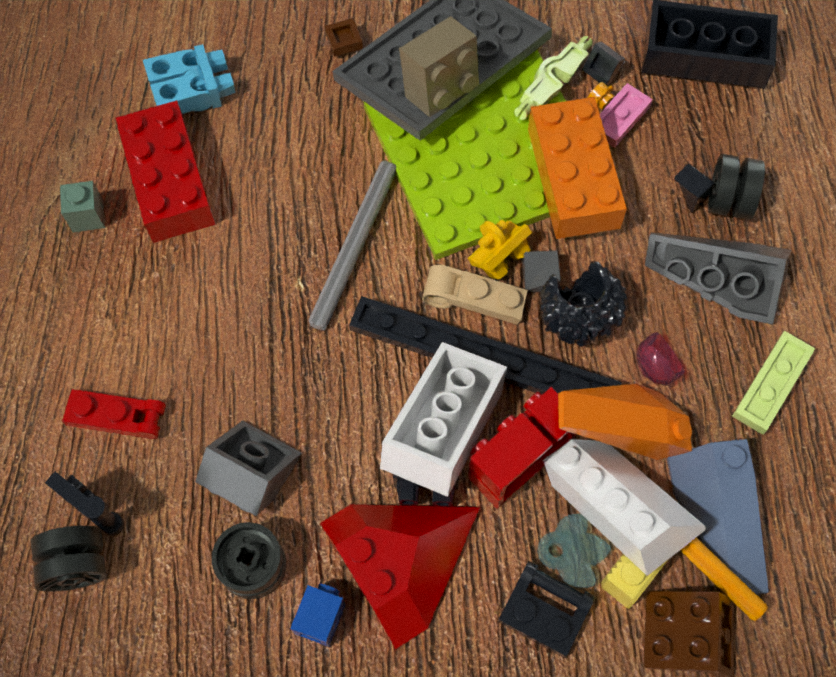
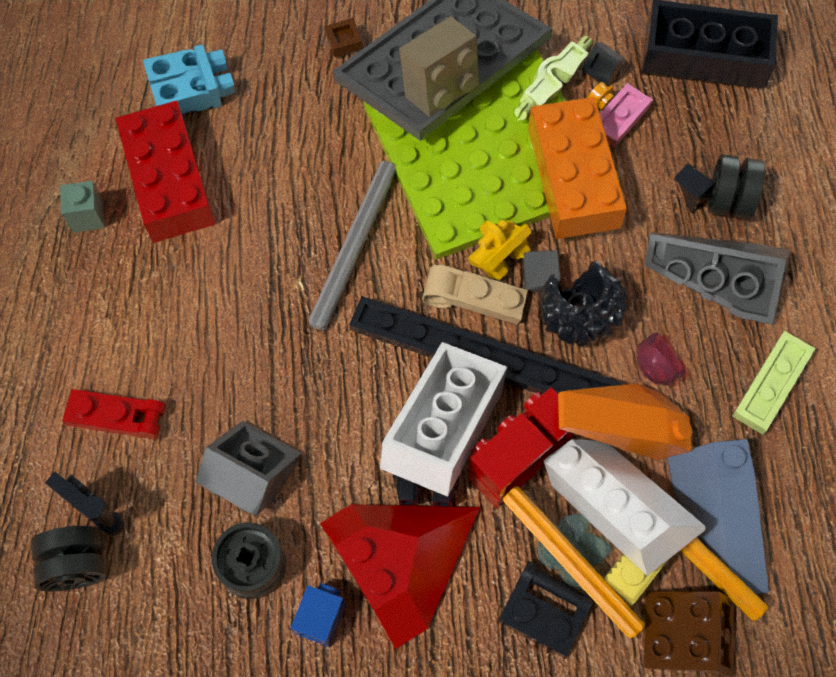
(574, 562): none -> light orange axle

